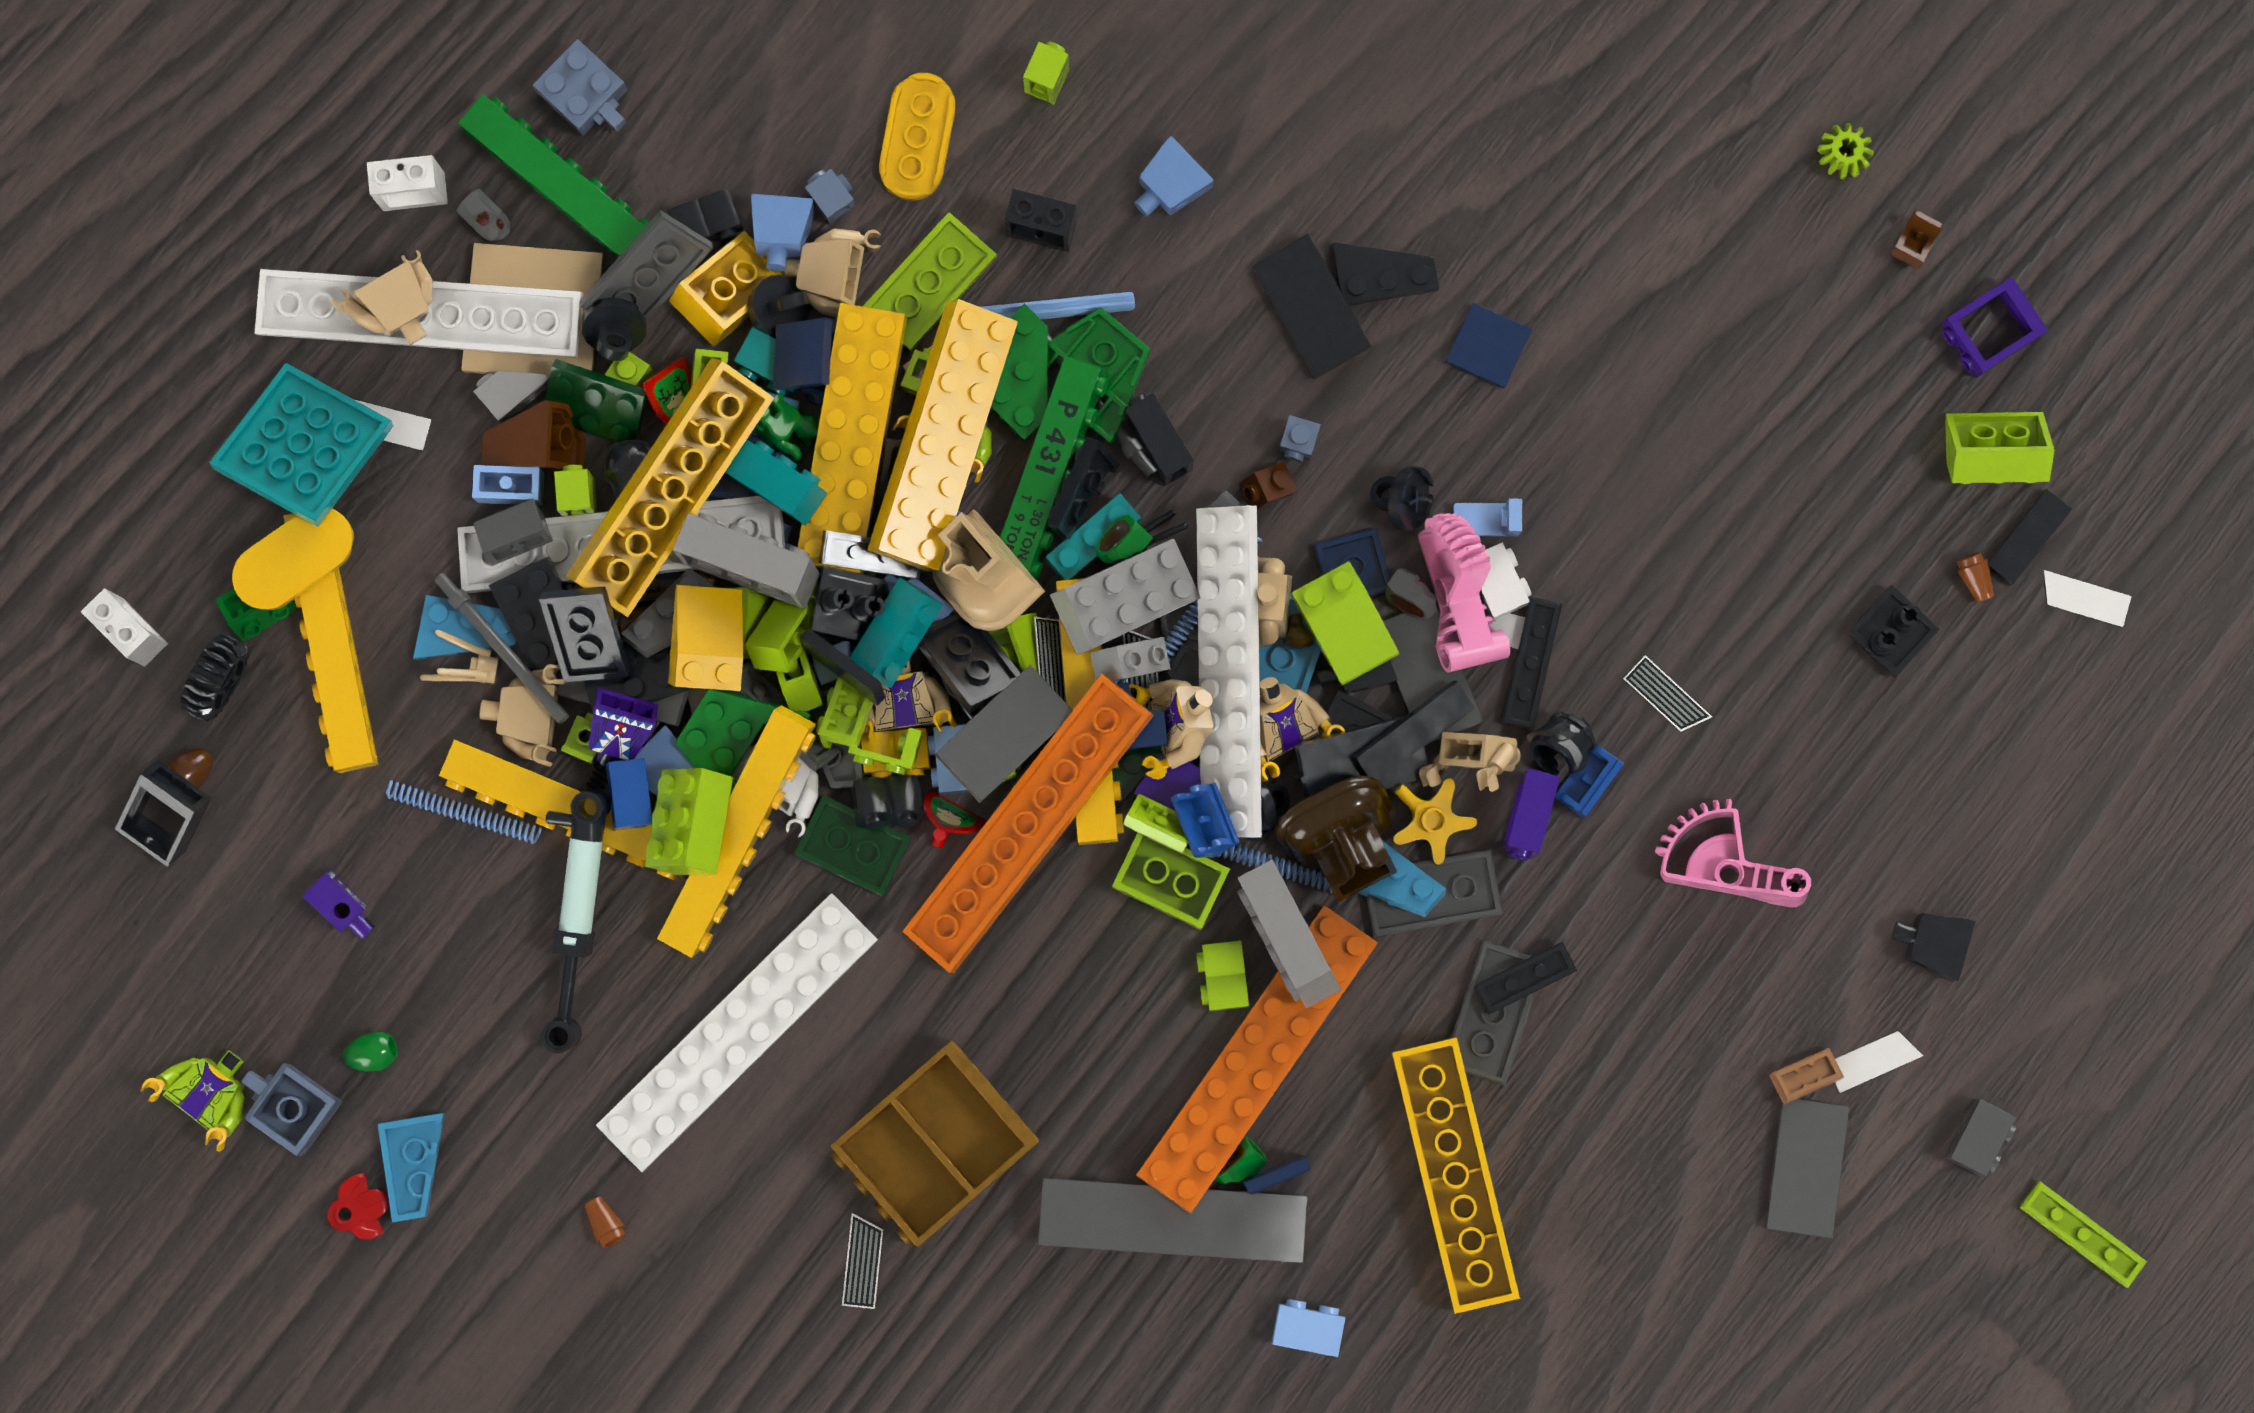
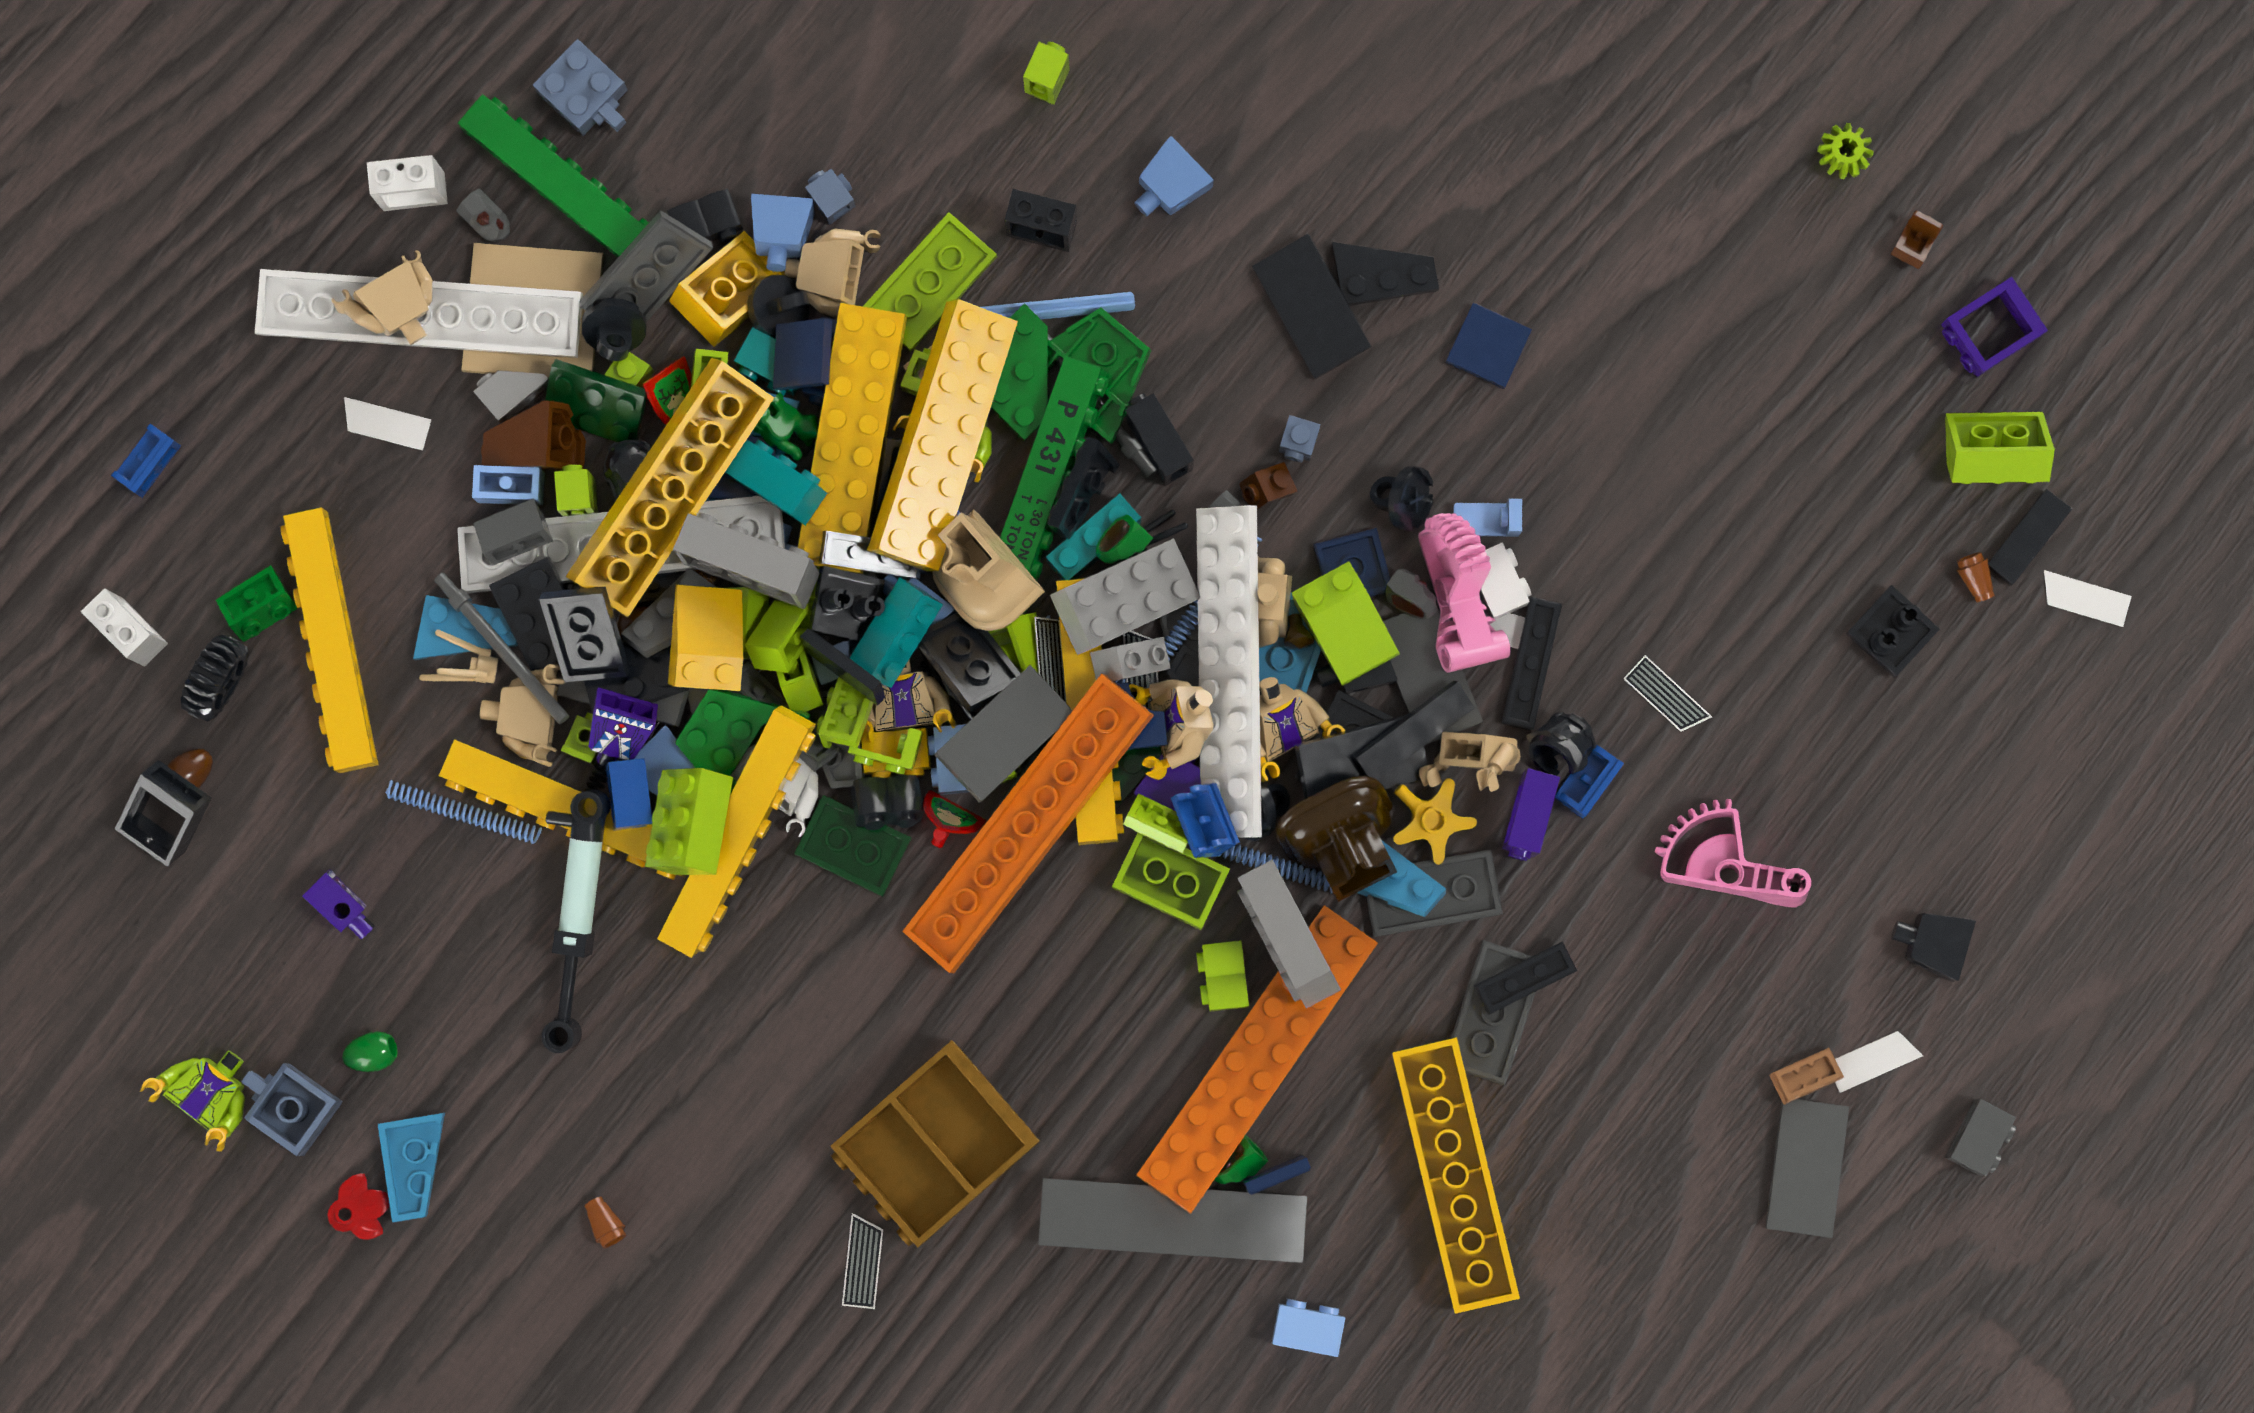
(146, 461): none -> blue hinge
(292, 560): yellow tile -> none
(301, 444): teal plate -> none
(736, 1032): white plate -> none
(917, 136): yellow tile -> none
(2082, 1234): lime tile -> none

